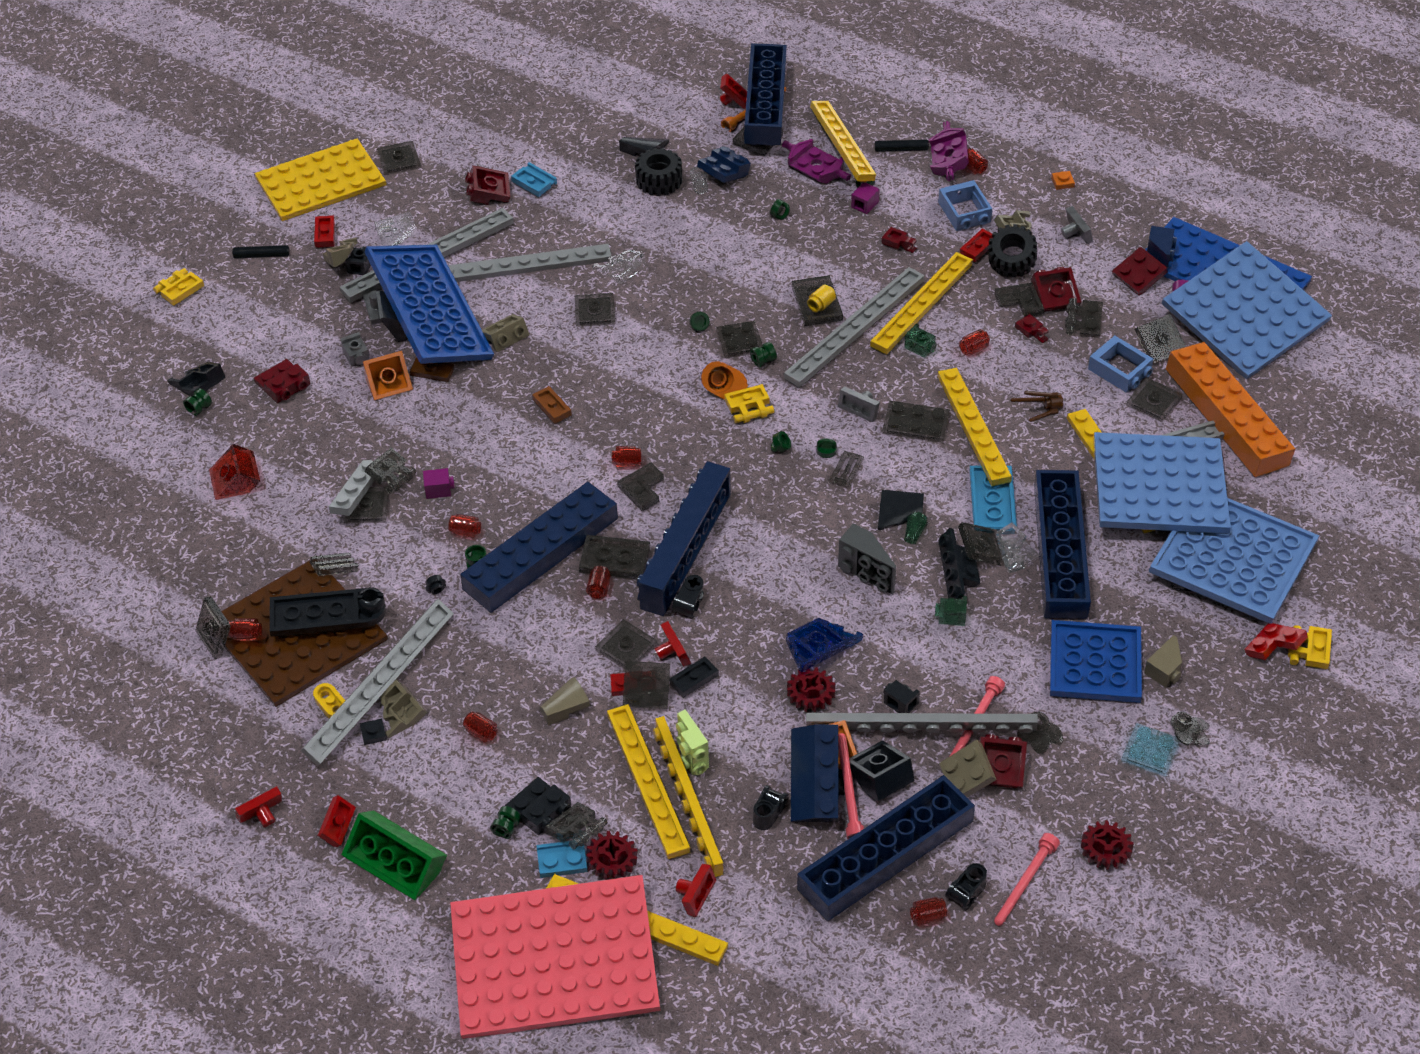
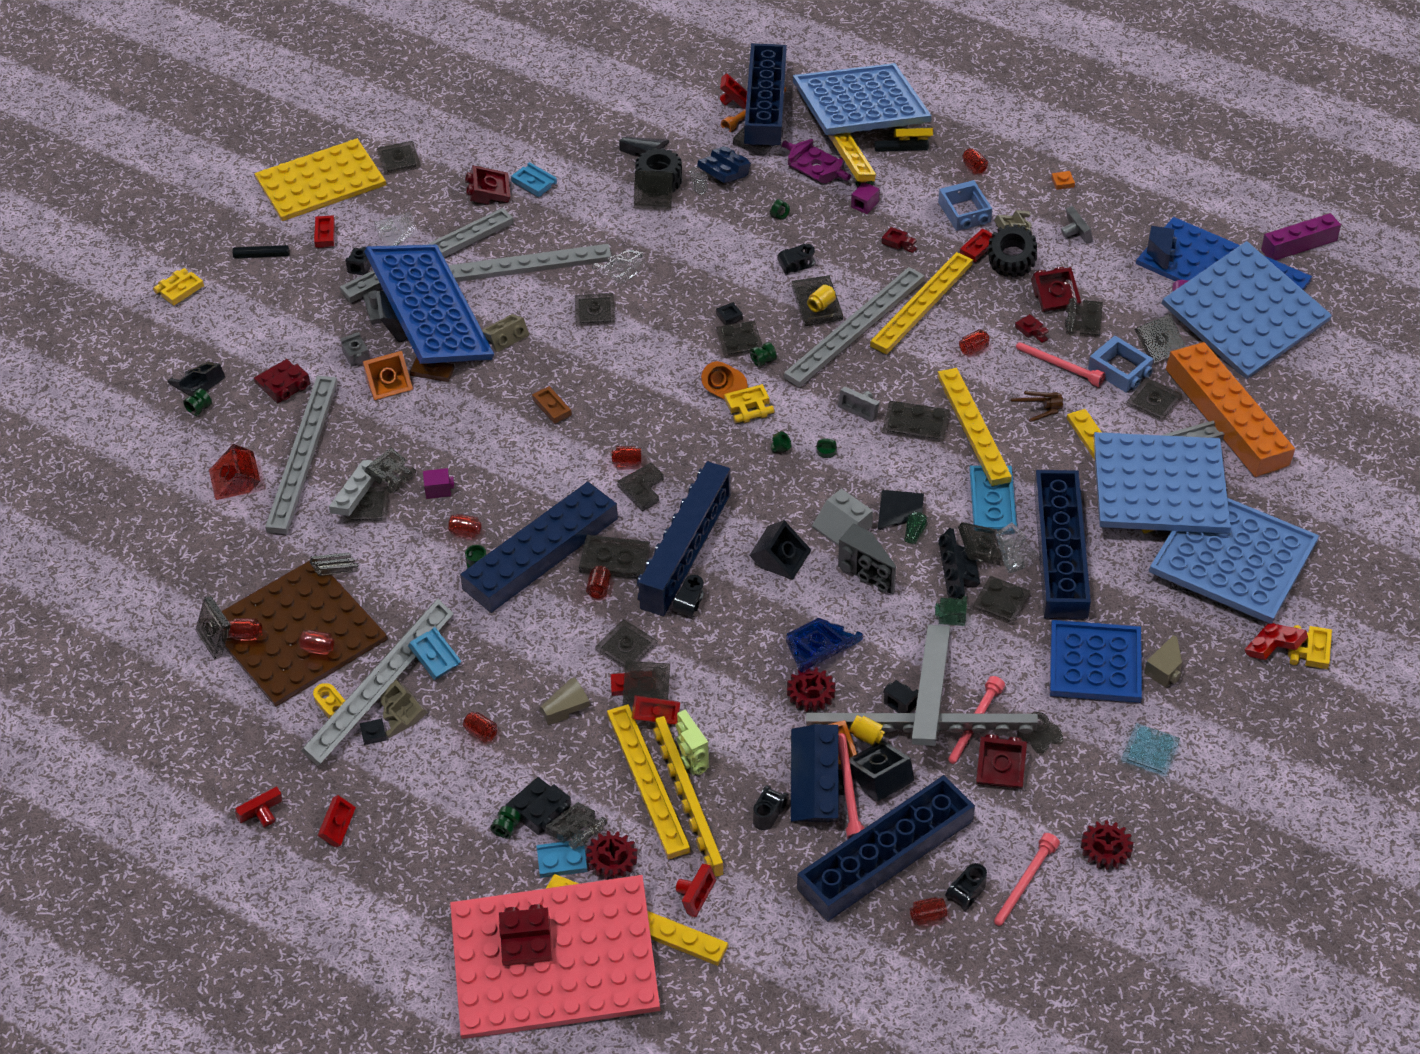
(301, 455): none -> light grey plate
(316, 642): none -> clear red brick
(326, 611): black plate -> none
(338, 254): dark tan slope -> none
(393, 854): green slope -> none
(434, 653): none -> dark azure plate
(435, 584): black plate -> none
(525, 935): none -> dark red plate
(651, 708): none -> red plate
(653, 190): none -> clear smoke plate
(672, 646): red tile -> none
(694, 677): black plate -> none
(699, 321): dark green tile -> none
(729, 314): none -> black plate
(780, 550): none -> black slope
(795, 259): none -> black piece
(840, 513): none -> light grey slope
(841, 481): clear smoke tile -> none
(861, 99): none -> medium blue plate
(867, 730): none -> yellow brick
(906, 134): none -> yellow plate
(920, 341): clear green brick -> none
(931, 685): none -> light grey tile
(945, 143): magenta plate -> none
(969, 769): dark tan plate -> none
(1001, 600): none -> clear smoke plate
(1020, 294): clear smoke plate -> none
(1093, 376): none -> coral piece
(1140, 271): dark red plate -> none
(1190, 729): clear smoke plate -> none
(1301, 237): none -> magenta brick

